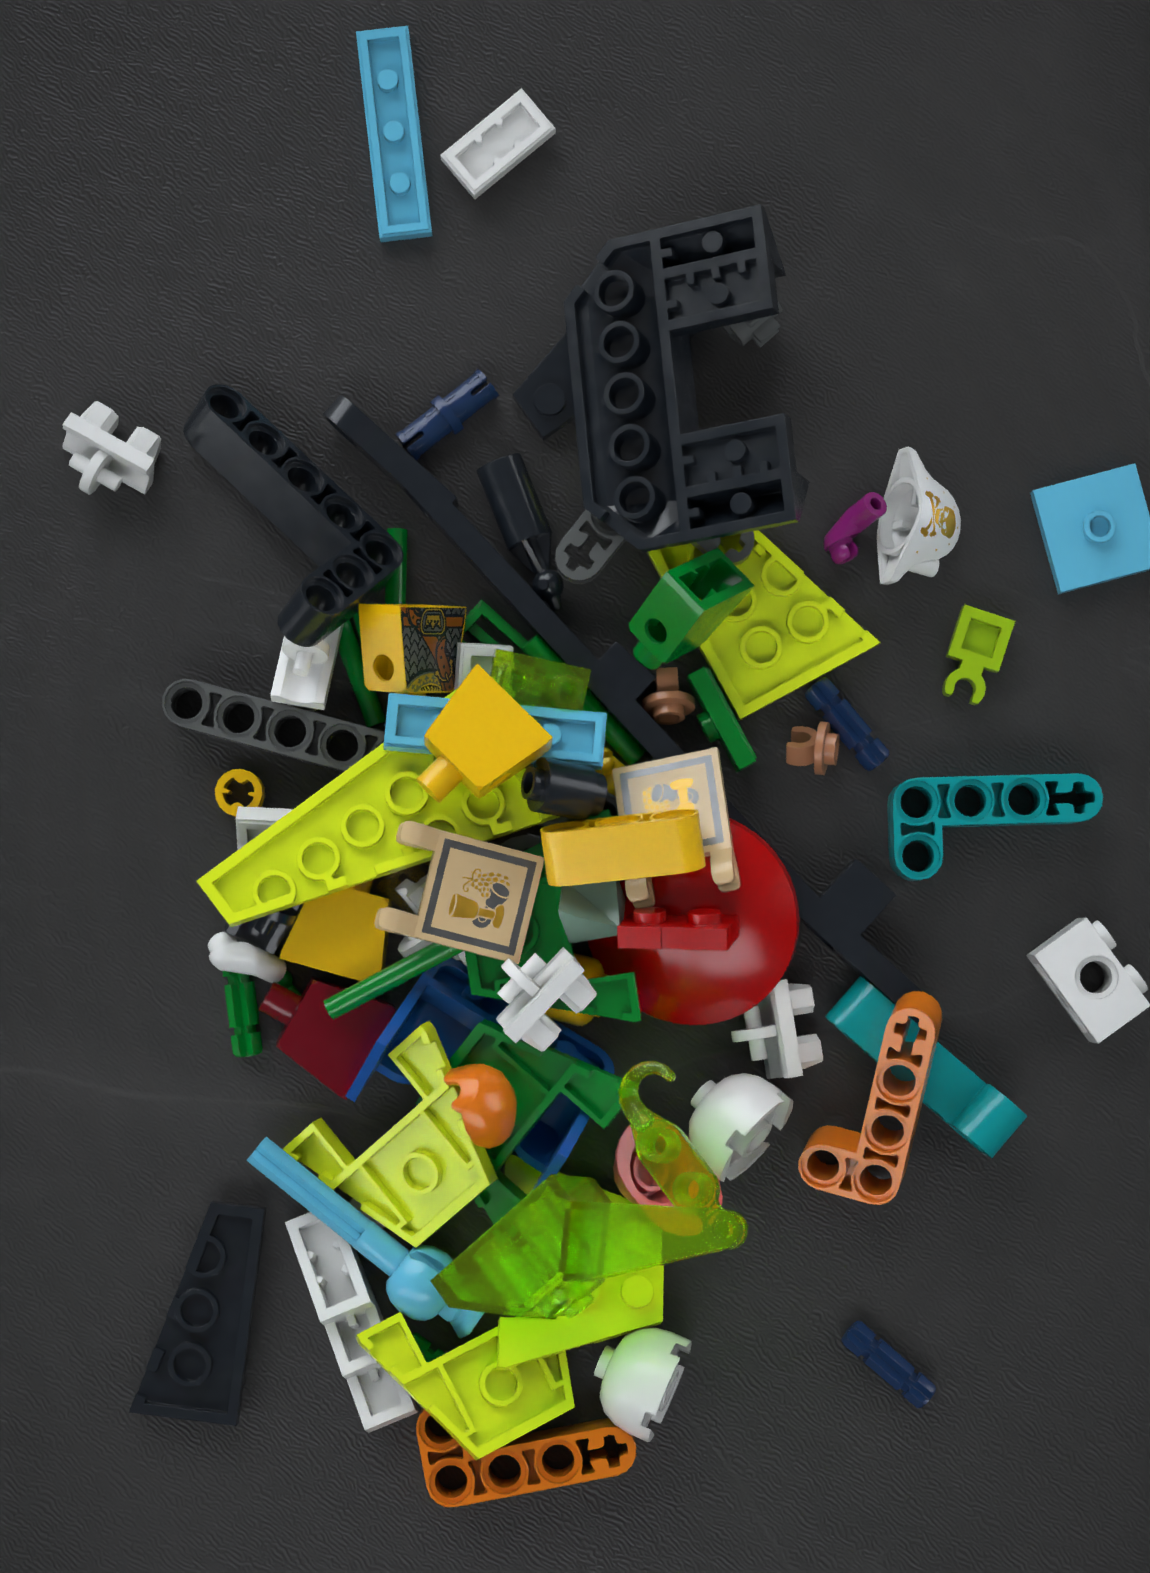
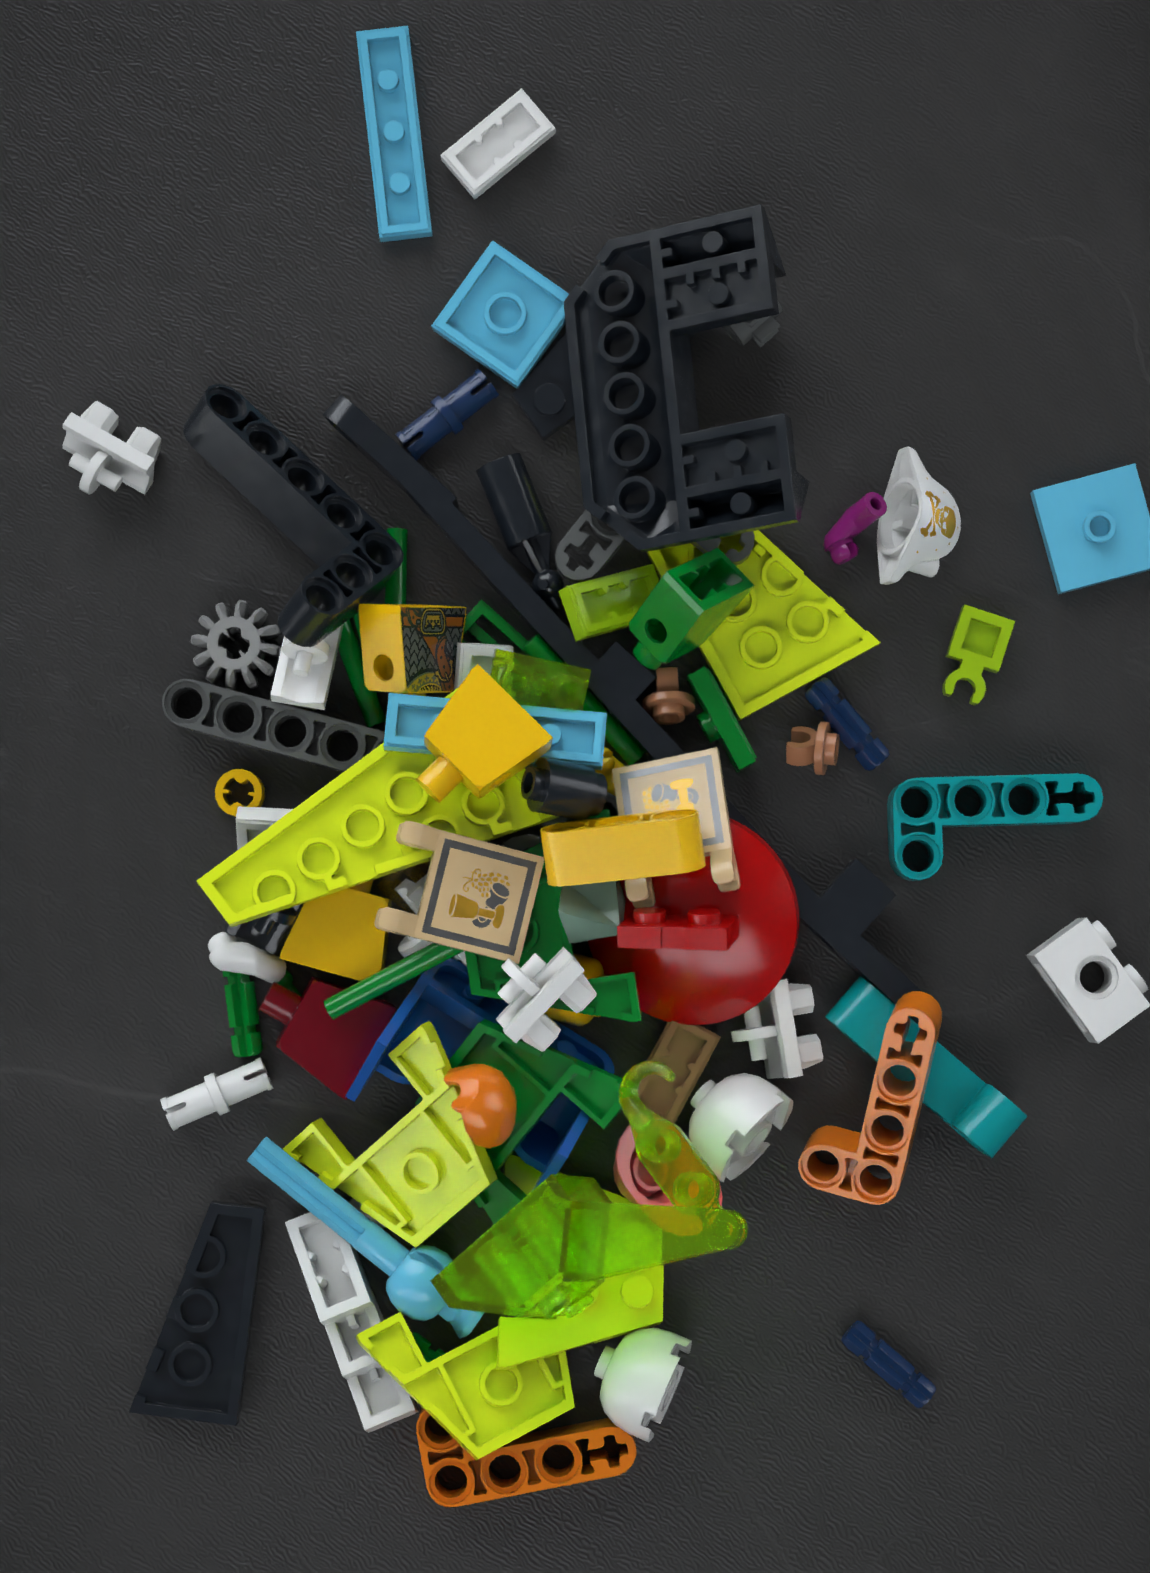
(216, 1094): none -> white pin
(222, 659): none -> light grey gear
(503, 315): none -> medium azure plate
(607, 601): none -> lime plate
(686, 1053): none -> medium nougat plate

